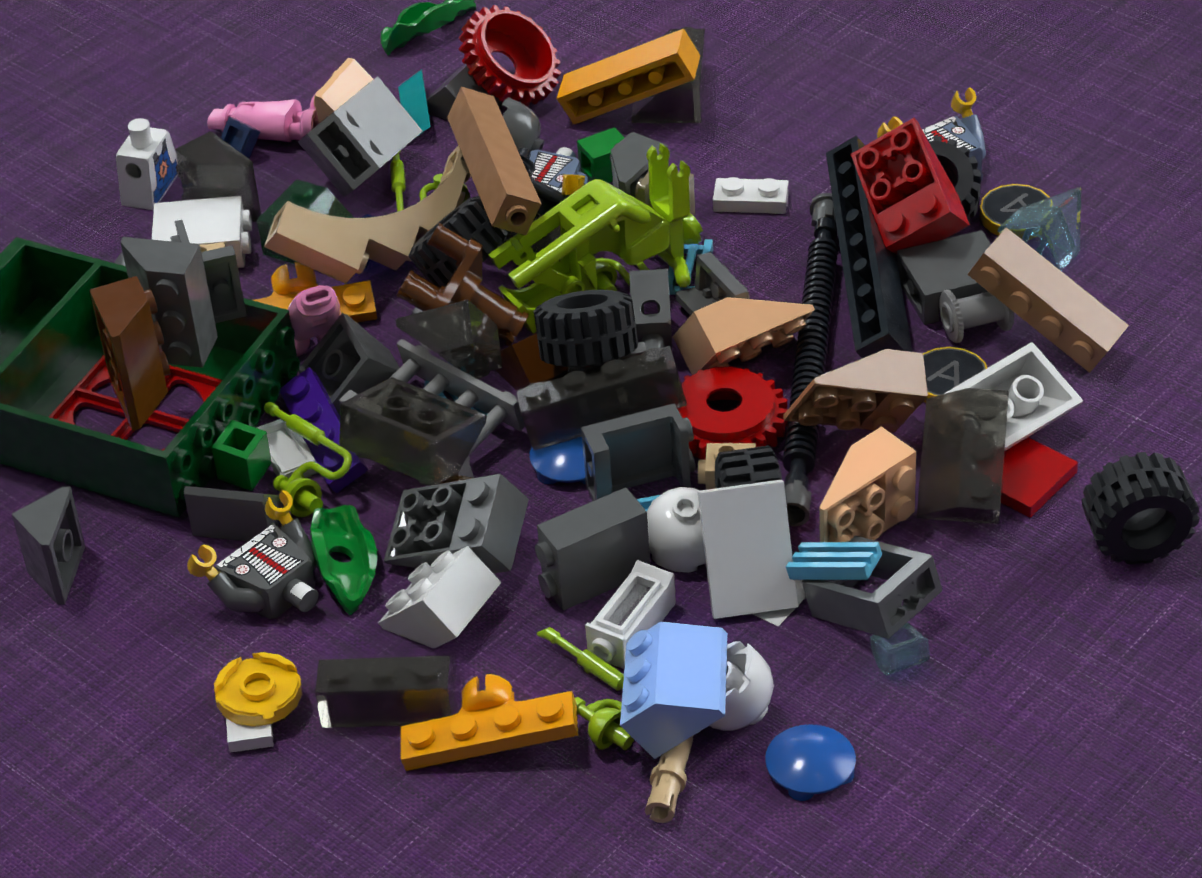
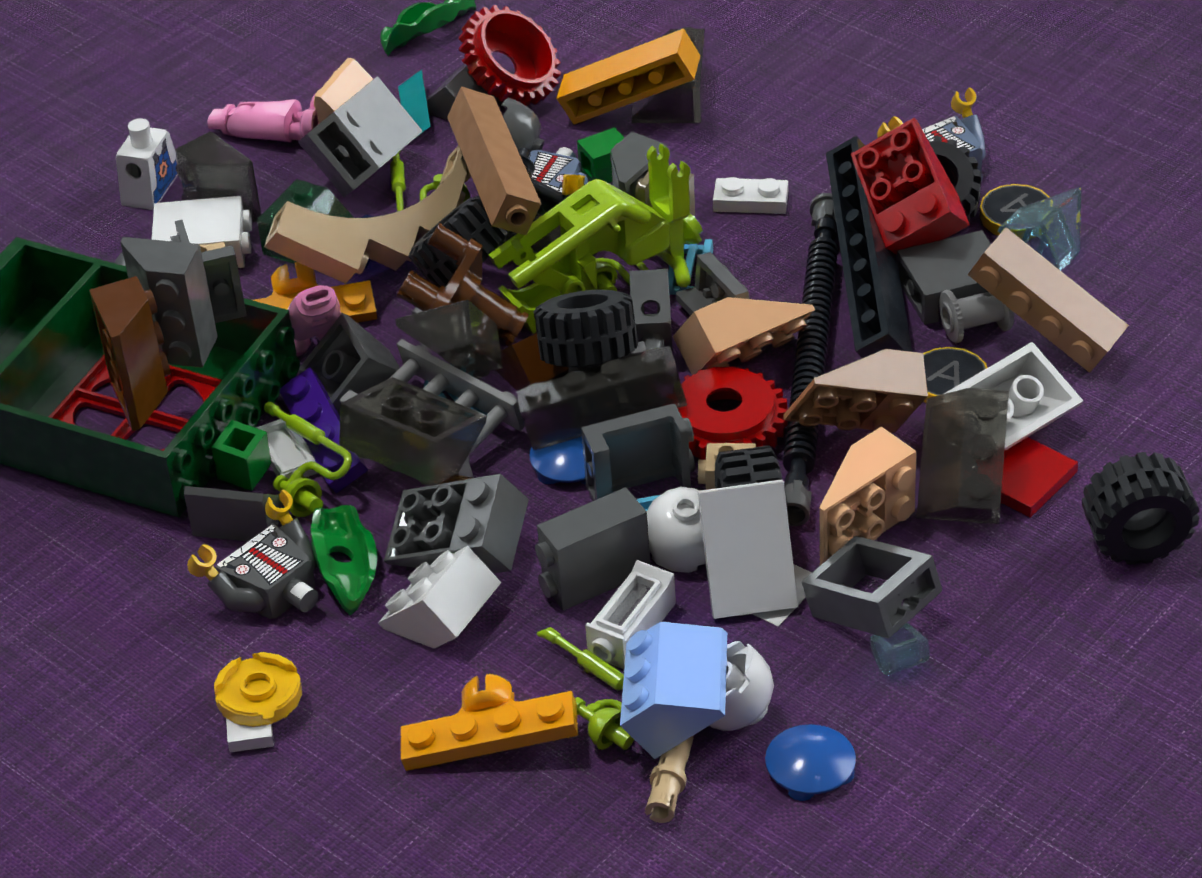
(51, 541): dark grey slope -> none
(240, 136): dark blue tile -> none
(385, 690): clear smoke slope -> none
(834, 561): medium azure tile -> none

